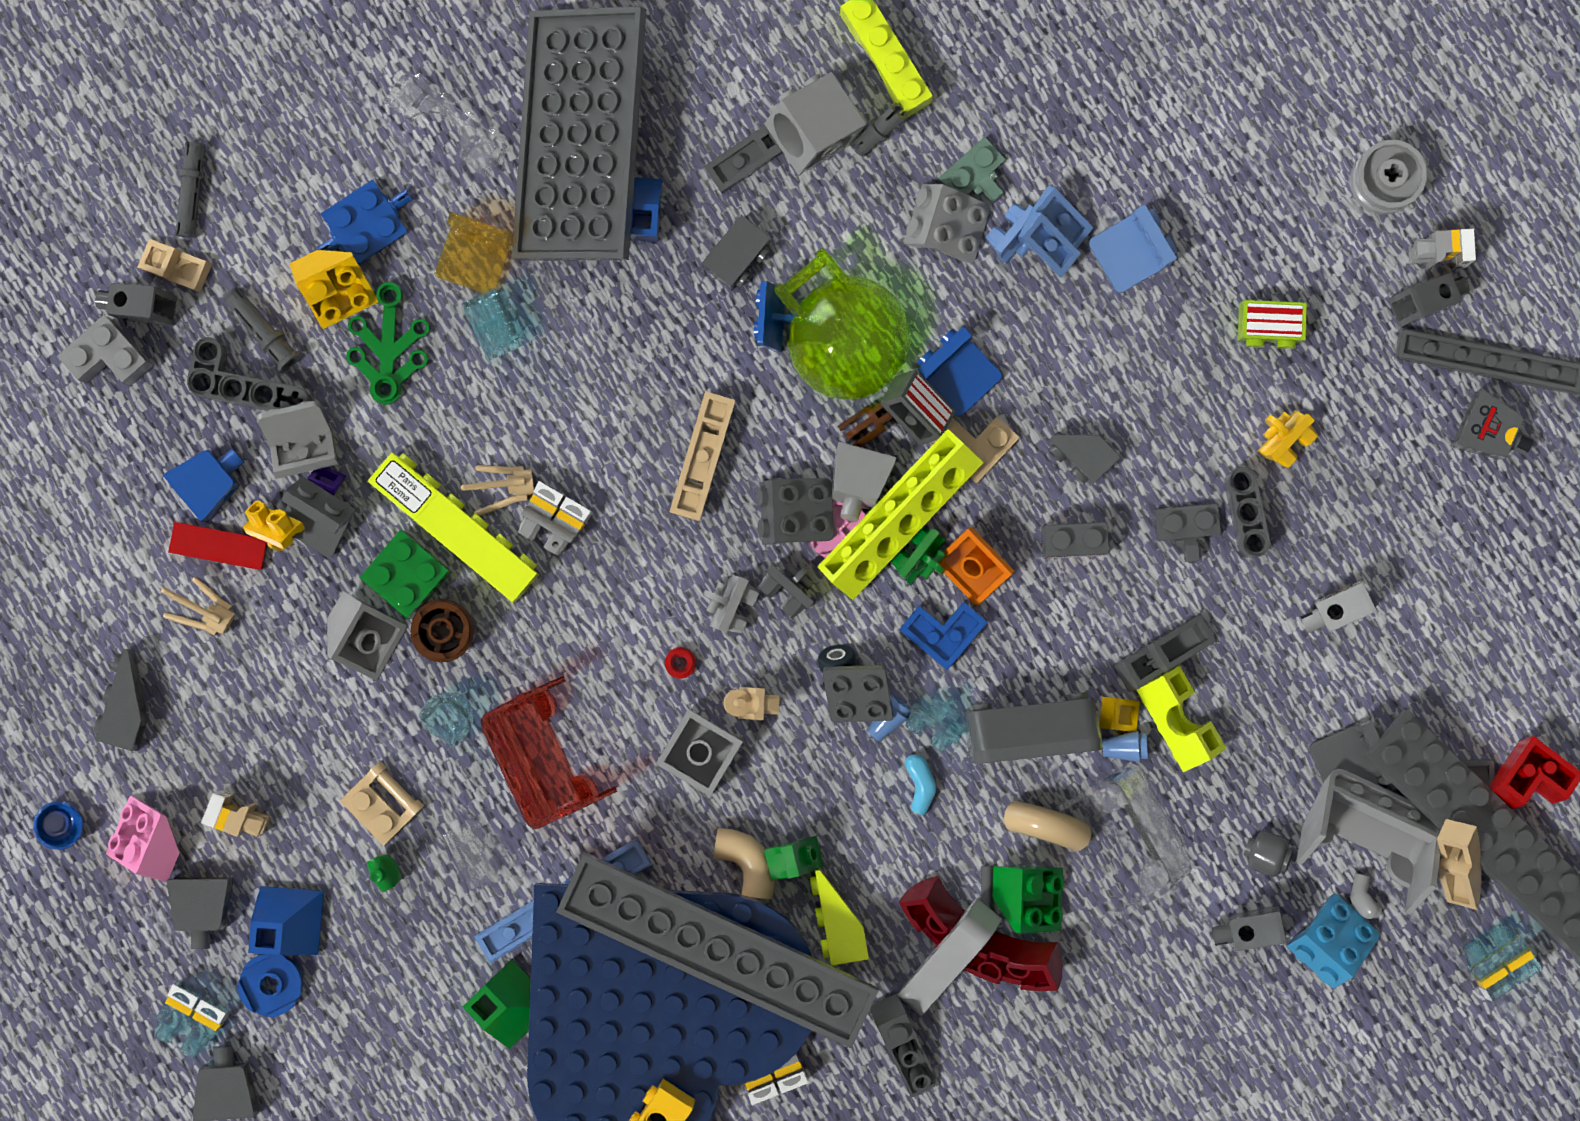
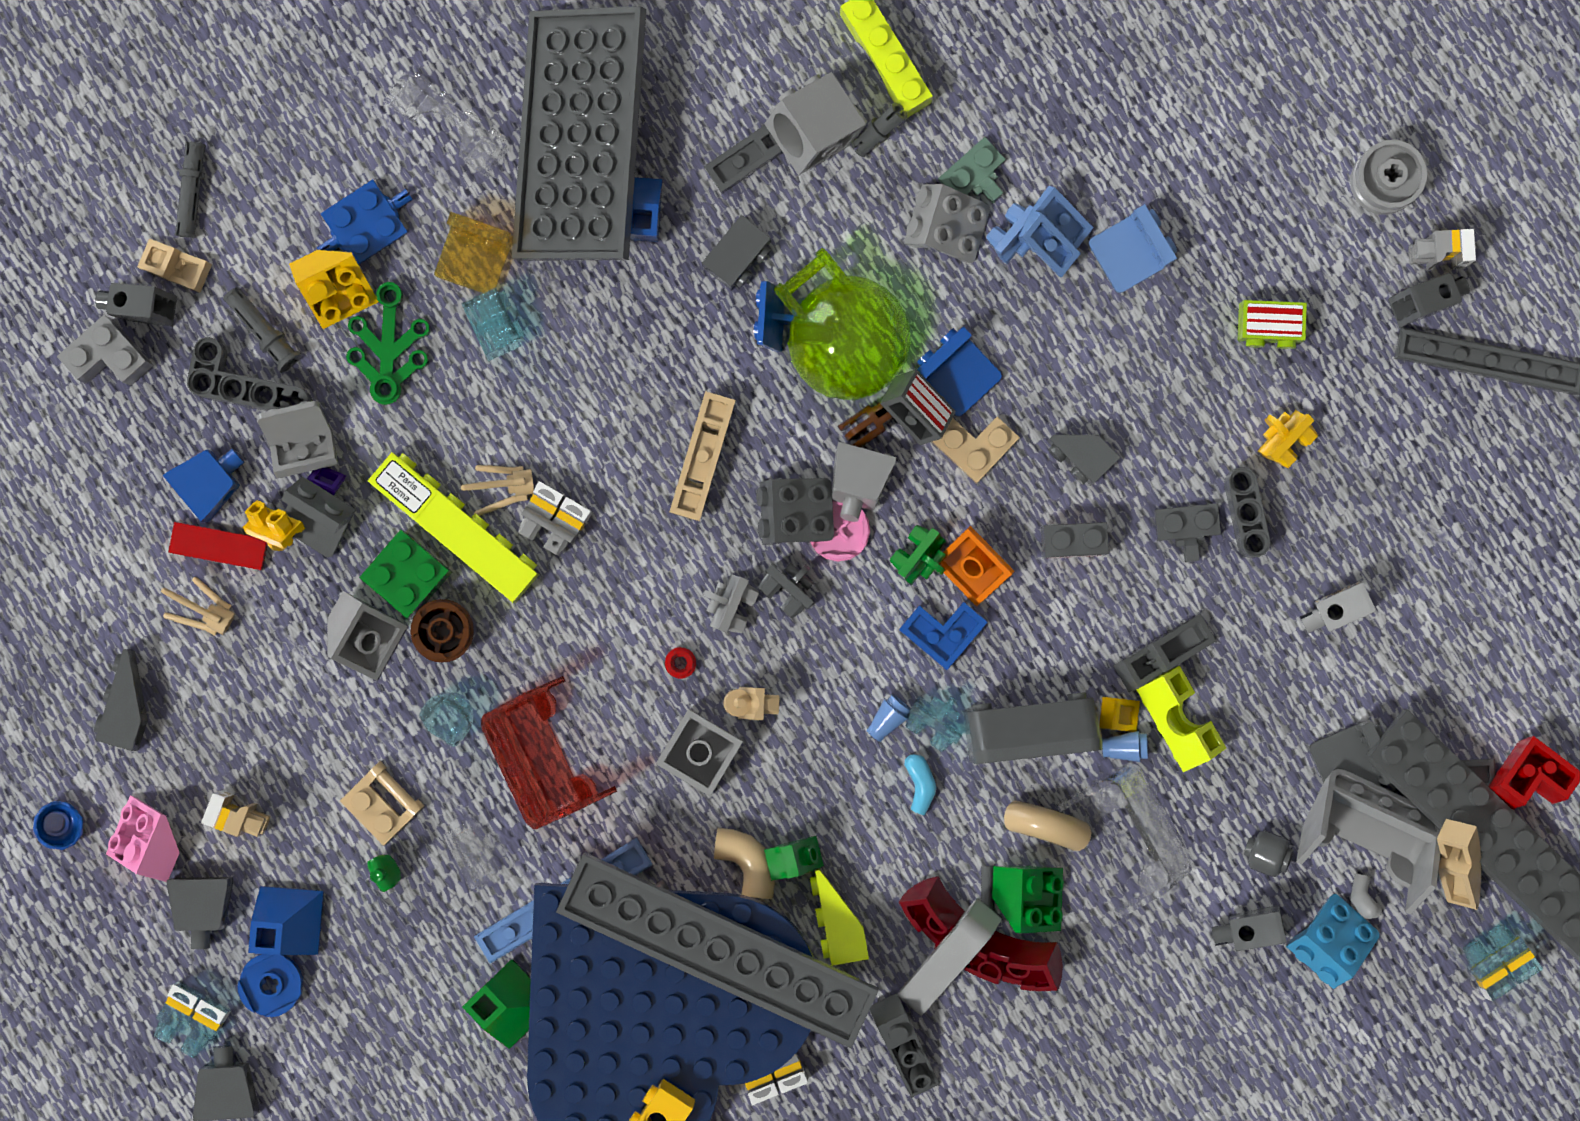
(853, 690): dark grey plate -> none
(900, 514): neon yellow brick -> none
(1491, 428): dark grey torso -> none

